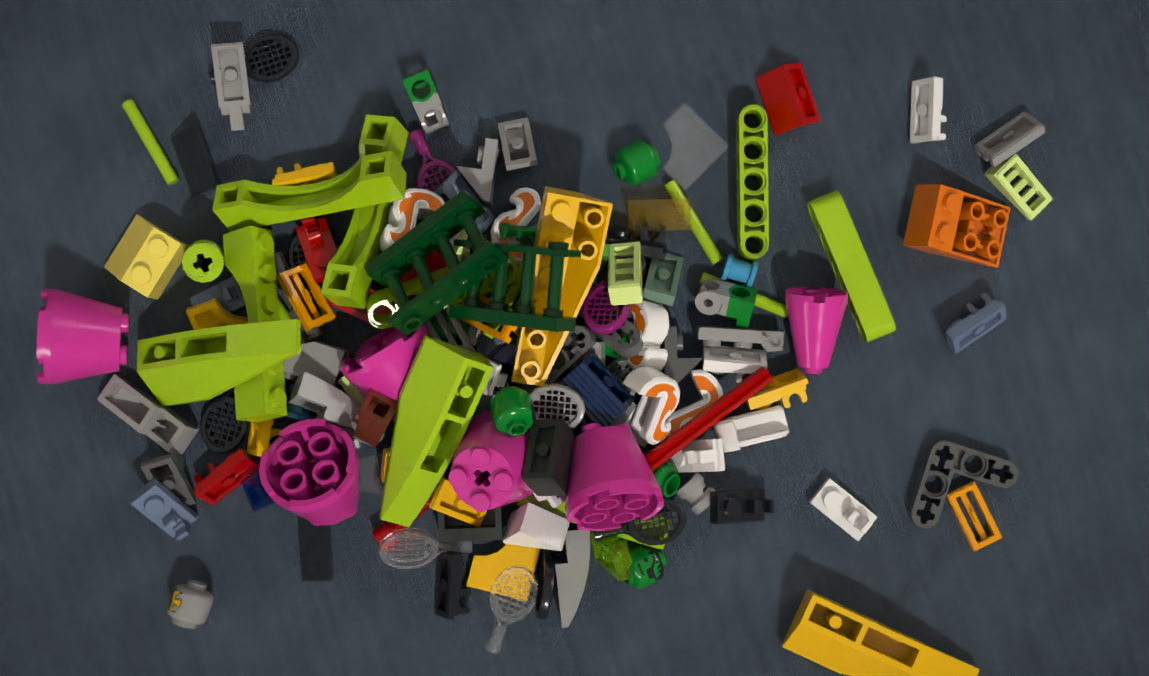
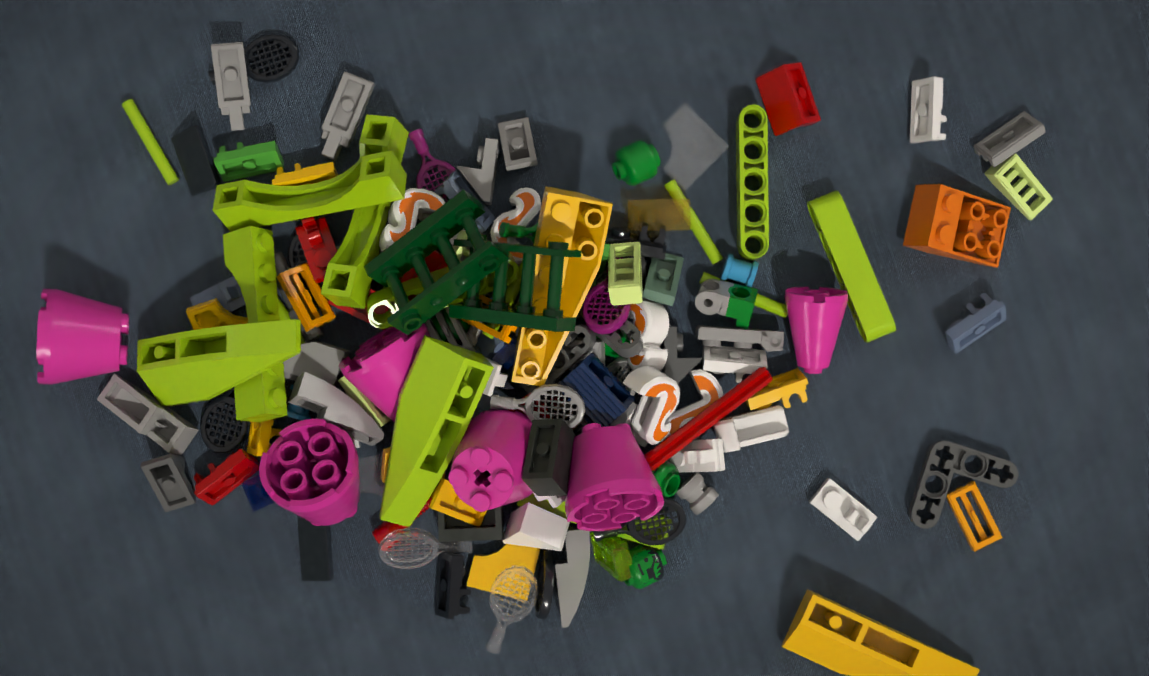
(146, 258): light yellow slope -> none
(164, 509): sand blue plate -> none
(190, 604): light grey head -> none
(198, 271): lime piece -> none
(248, 160): none -> bright green plate
(345, 113): none -> light grey hinge
(374, 417): copper brick -> none
(426, 101): leg -> none
(511, 410): green head -> none
(739, 506): black plate -> none

